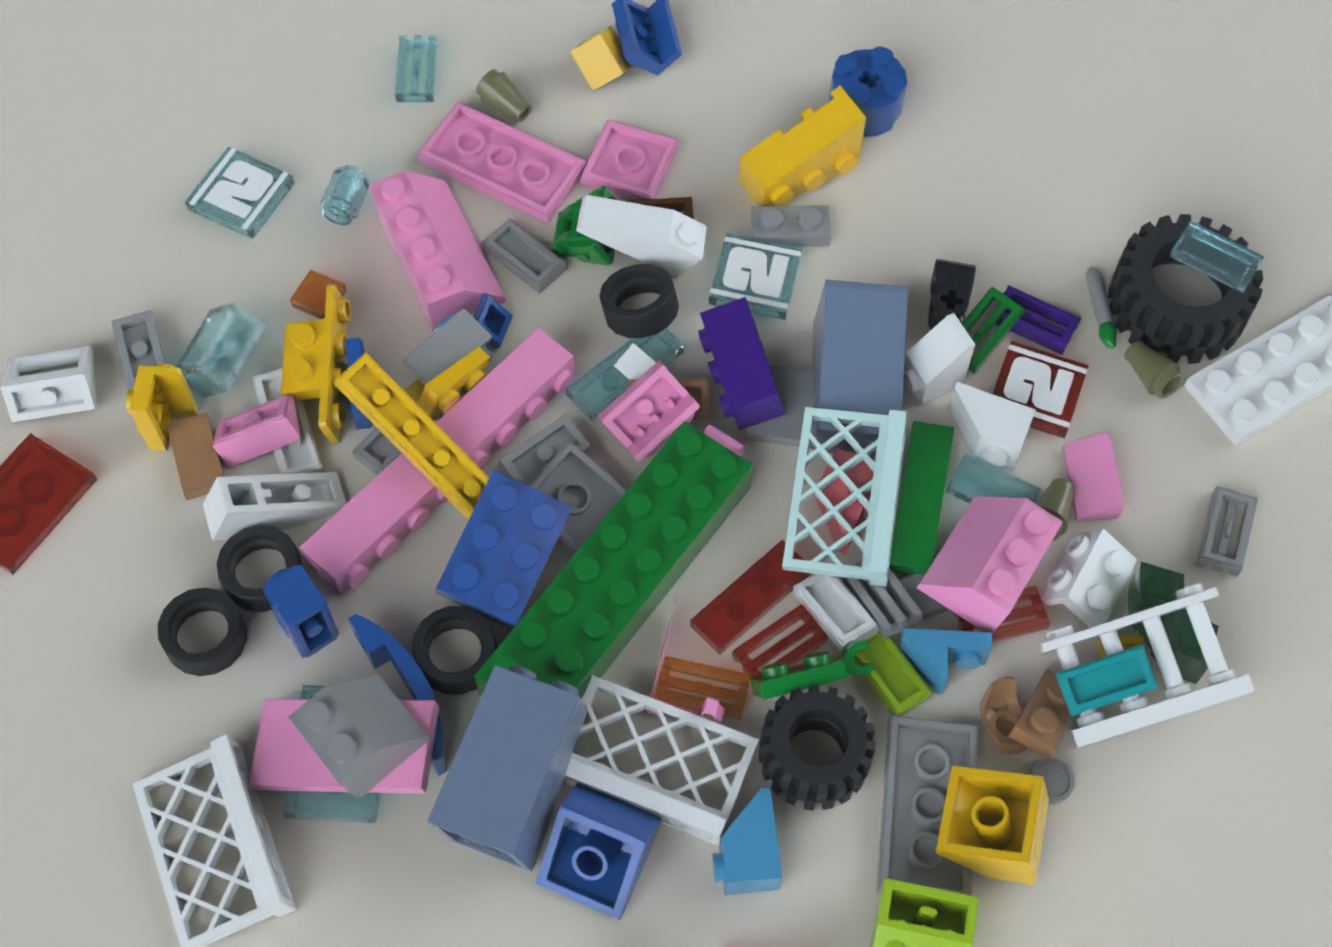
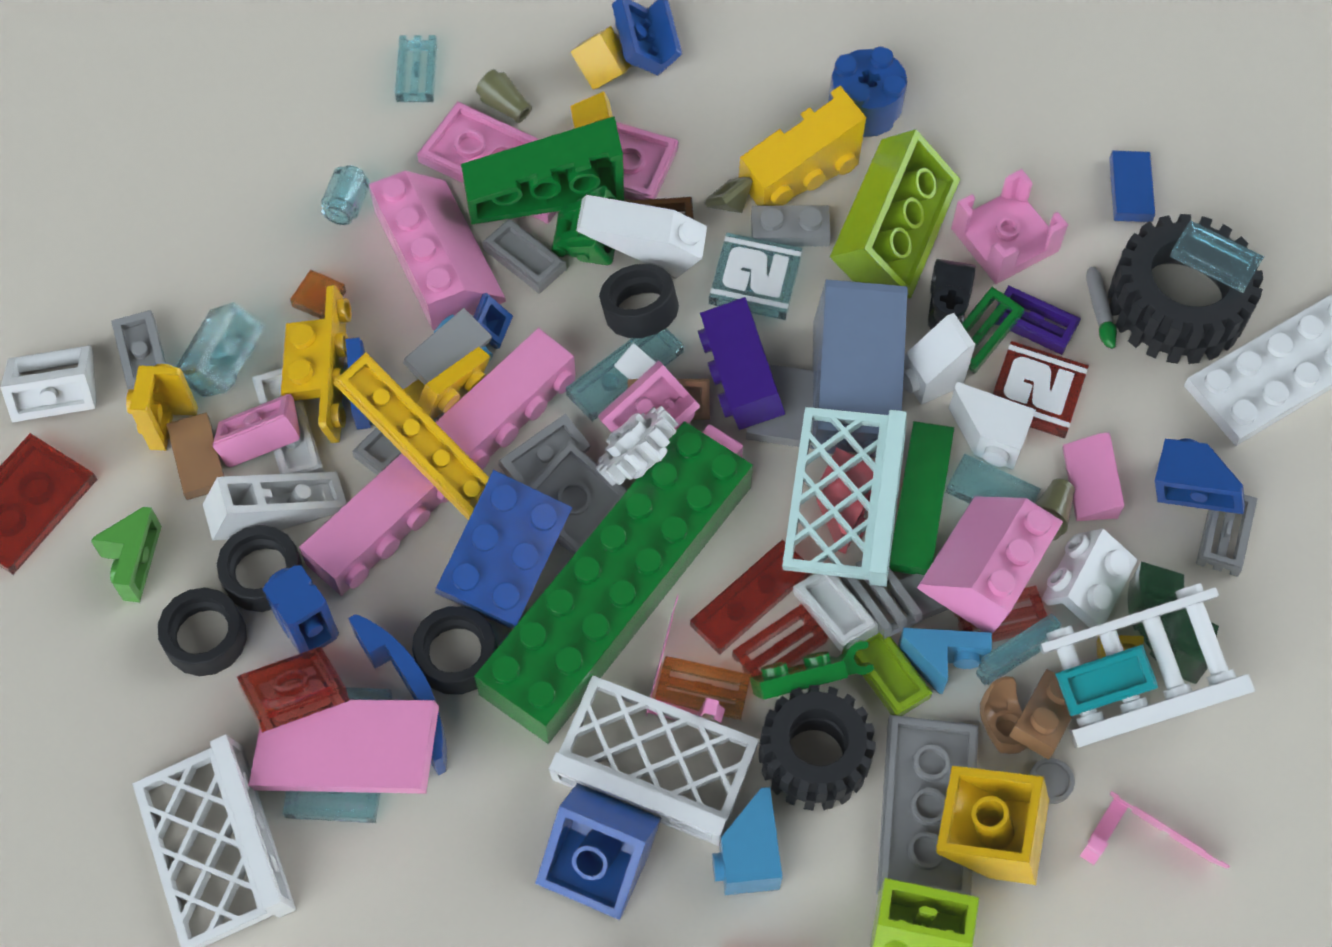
(132, 547): none -> bright green slope
(240, 192): tile -> none
(292, 689): none -> clear red tile
(359, 731): light grey slope -> none
(510, 766): sand blue slope -> none
(545, 173): none -> green wedge
(591, 110): none -> yellow tile
(636, 446): none -> white gear
(731, 195): none -> olive slope
(896, 213): none -> lime slope
(1007, 231): none -> bright pink panel
(1016, 650): none -> clear light blue tile
(1109, 821): none -> bright pink piece
(1132, 186): none -> blue tile
(1157, 372): olive cone -> none
(1197, 478): none -> blue slope

